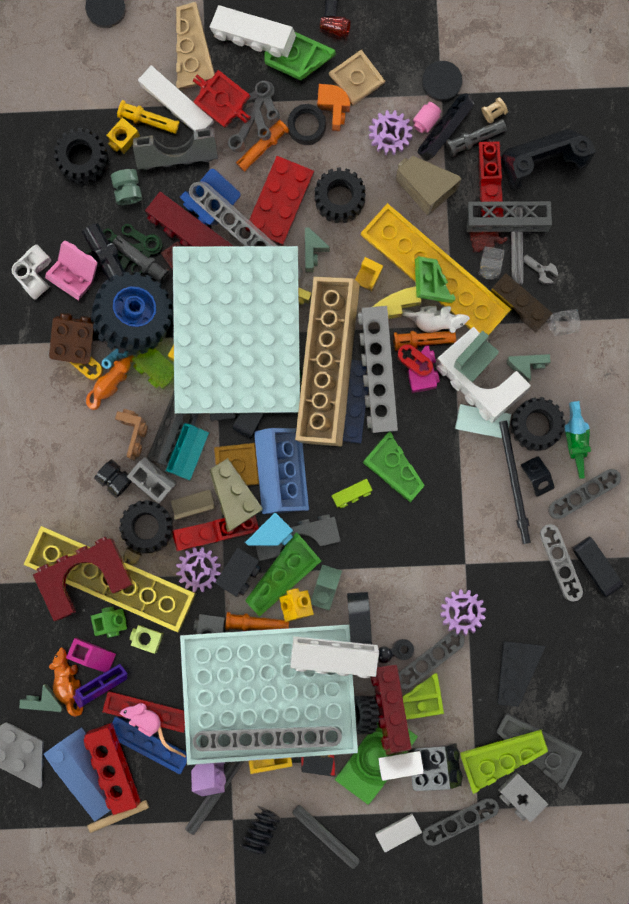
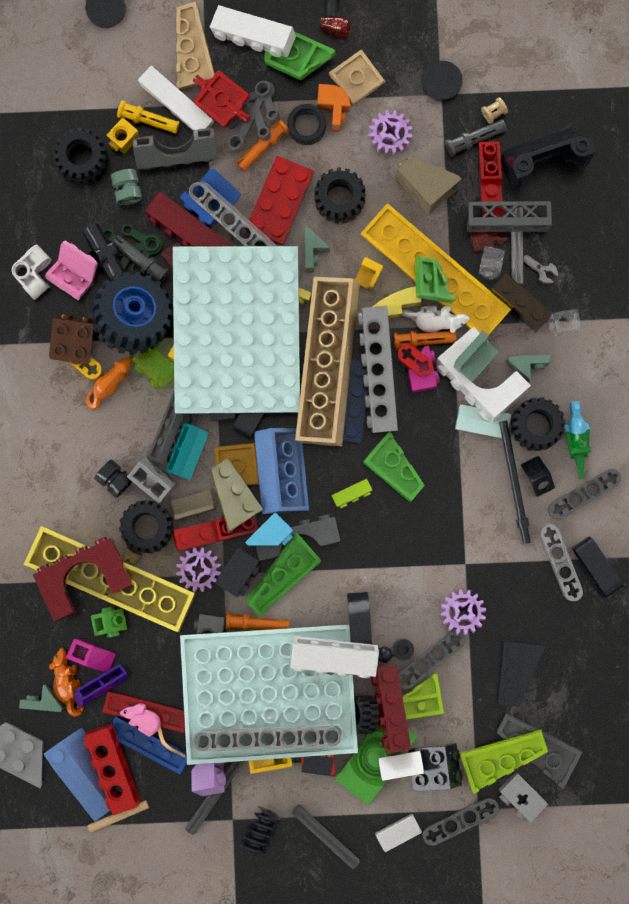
(109, 360): medium azure arm -> none
(140, 430): medium nougat bracket -> none
(156, 638): yellowish green brick -> none
(296, 605): yellow brick -> none
(325, 587): sand green slope -> none
(426, 117): bright pink brick -> none
(446, 126): black beam -> none

